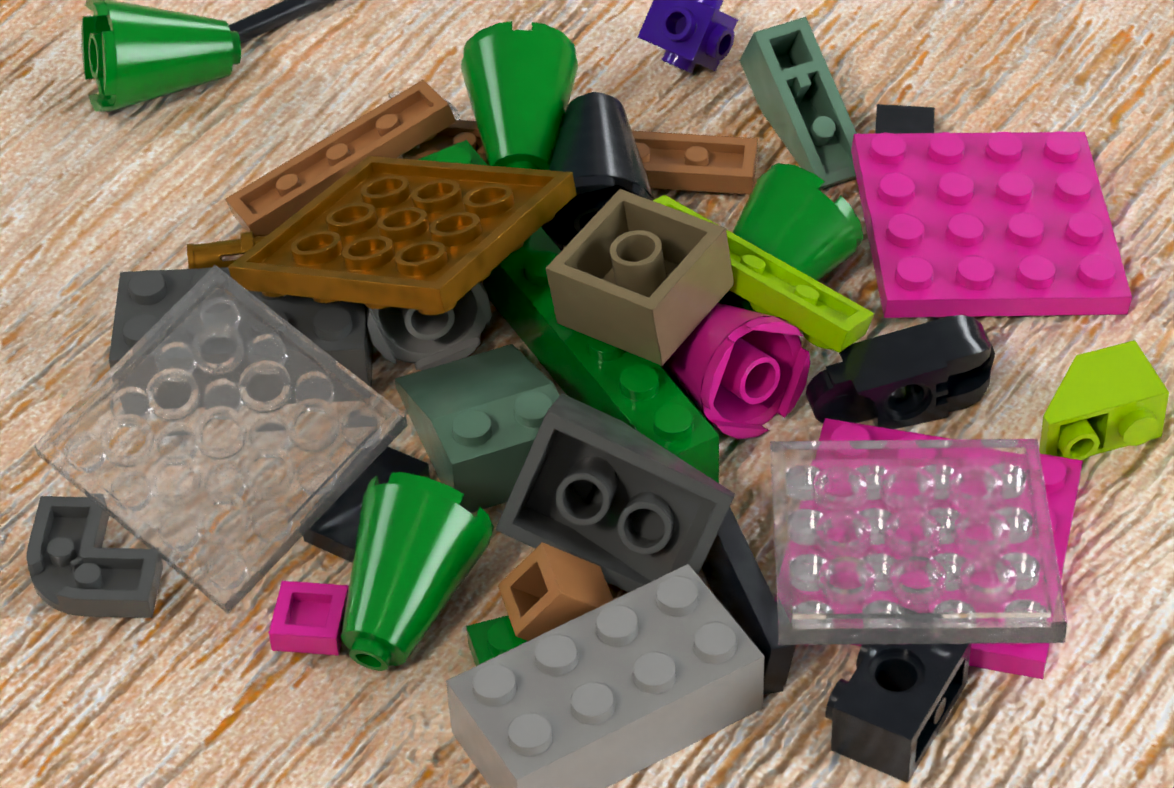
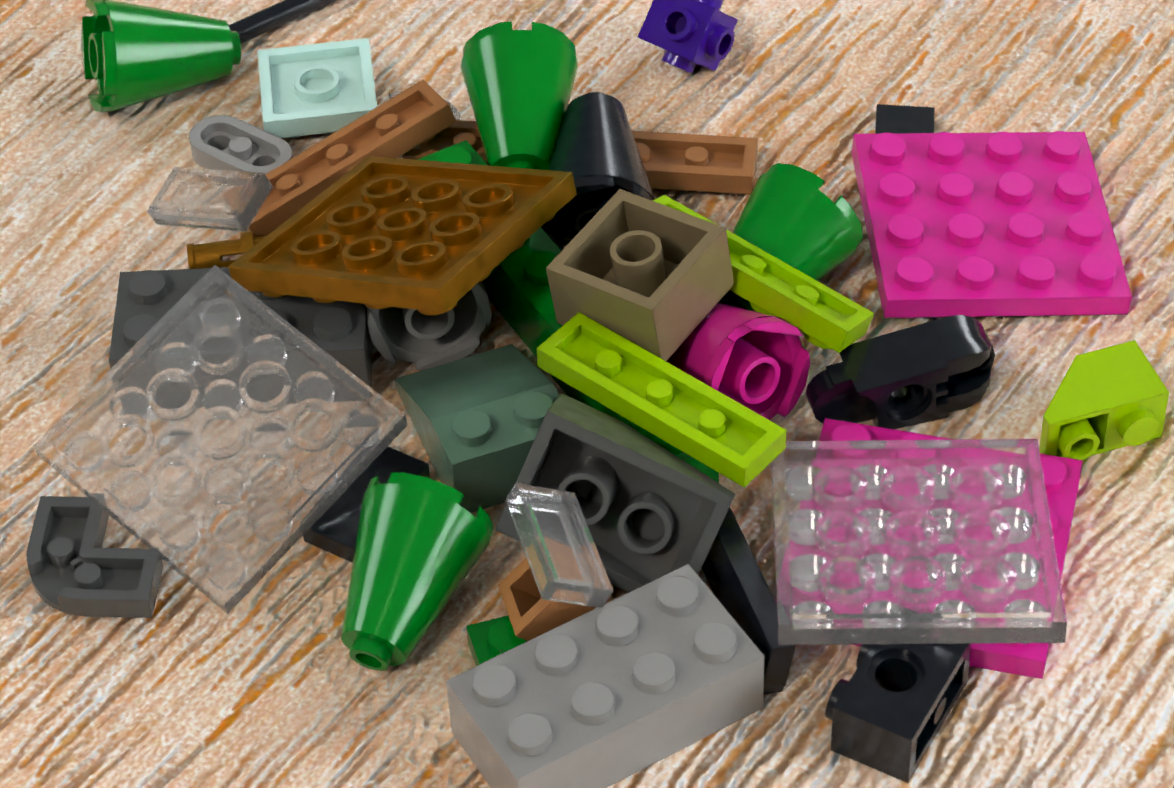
(210, 199): none -> clear tile
(234, 145): none -> light grey plate
(308, 618): dark pink plate -> none
(315, 87): none -> light aqua plate
(558, 545): none -> clear tile
(662, 399): none -> lime plate
(801, 99): sand green slope -> none

